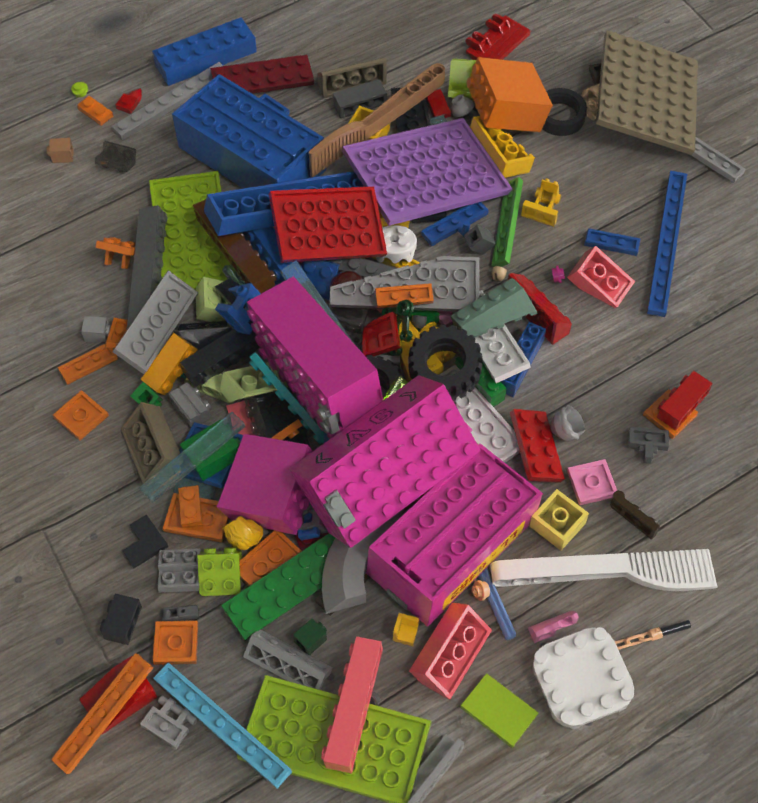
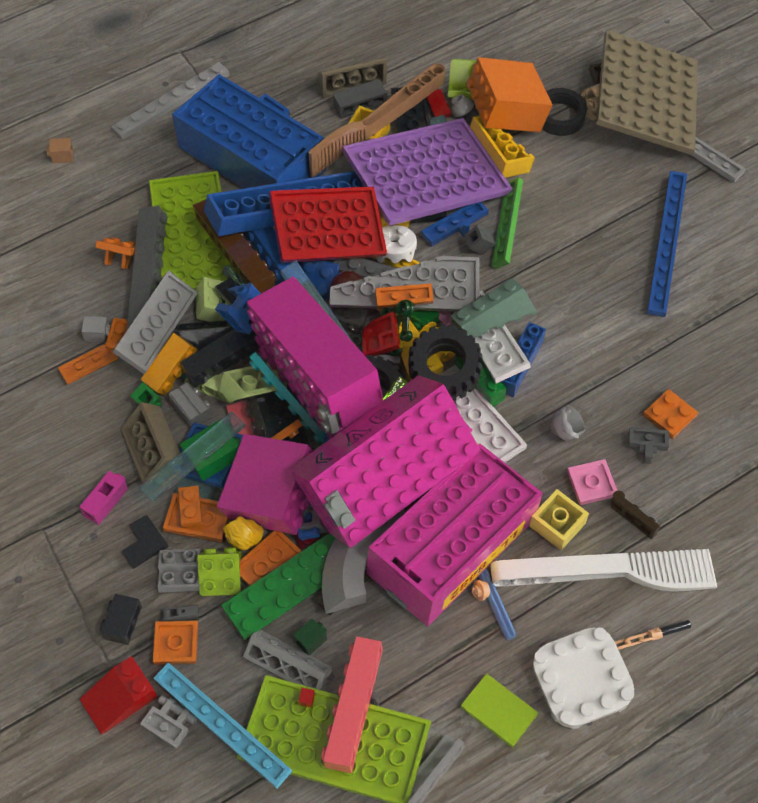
(79, 89): lime plate -> none
(80, 415): orange plate -> none
(95, 110): orange plate -> none
(102, 714): orange plate -> none
(104, 497): none -> dark pink brick
(116, 157): clear smoke bracket -> none
(129, 101): red plate -> none
(201, 51): blue brick -> none
(269, 74): dark red plate -> none
(306, 697): none -> red piece
(405, 629): yellow panel -> none
(419, 321): dark grey hinge -> none
(450, 650): coral slope -> none
(498, 273): tan hinge -> none
(499, 40): red hinge -> none
(537, 446): red plate -> none
(547, 194): yellow tile -> none
(547, 314): red slope -> none
(548, 628): bright pink slope -> none
(558, 274): dark pink plate -> none
(601, 277): coral slope -> none
(612, 242): blue tile -> none
(683, 400): red brick -> none

